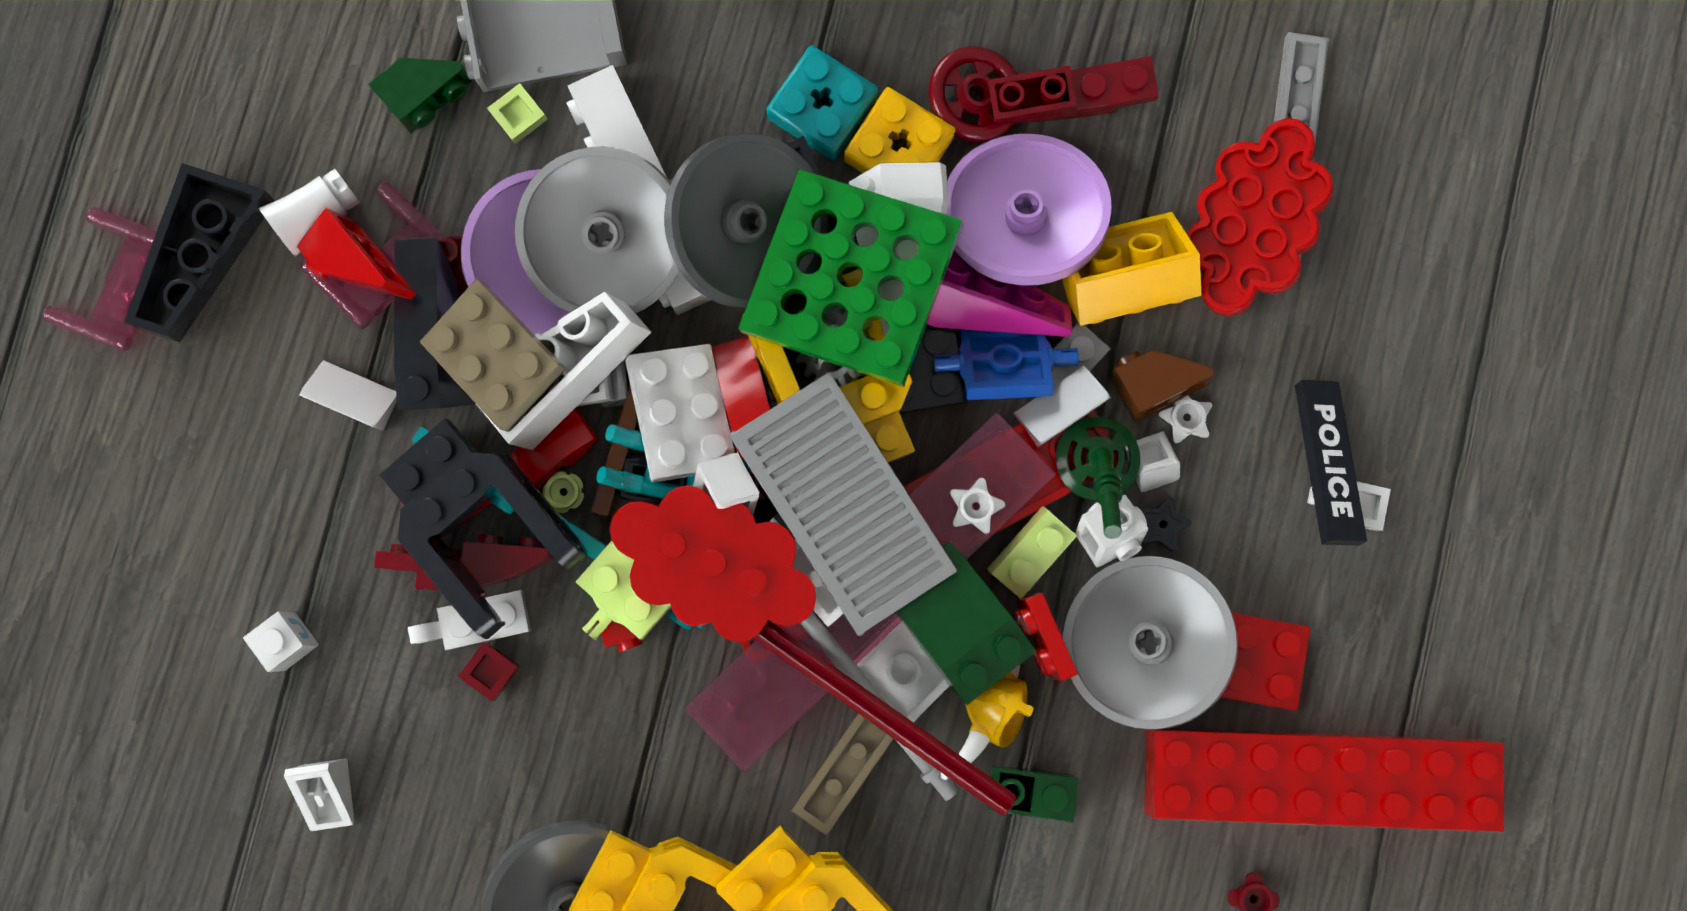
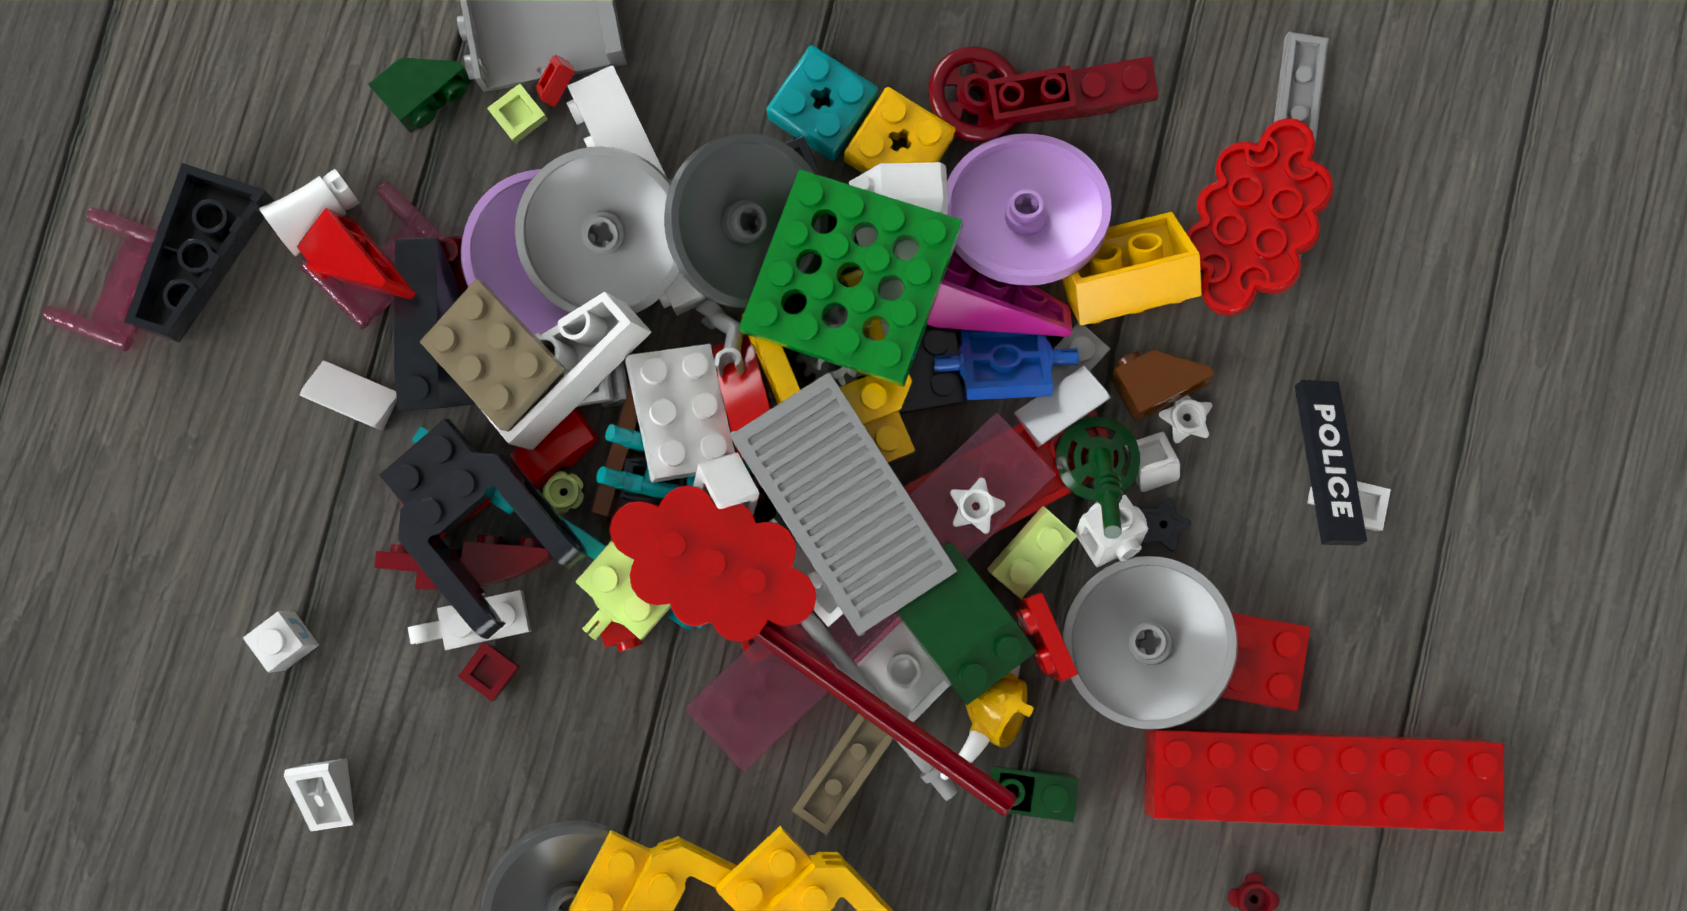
(554, 80): none -> red tile
(718, 319): none -> light grey arm

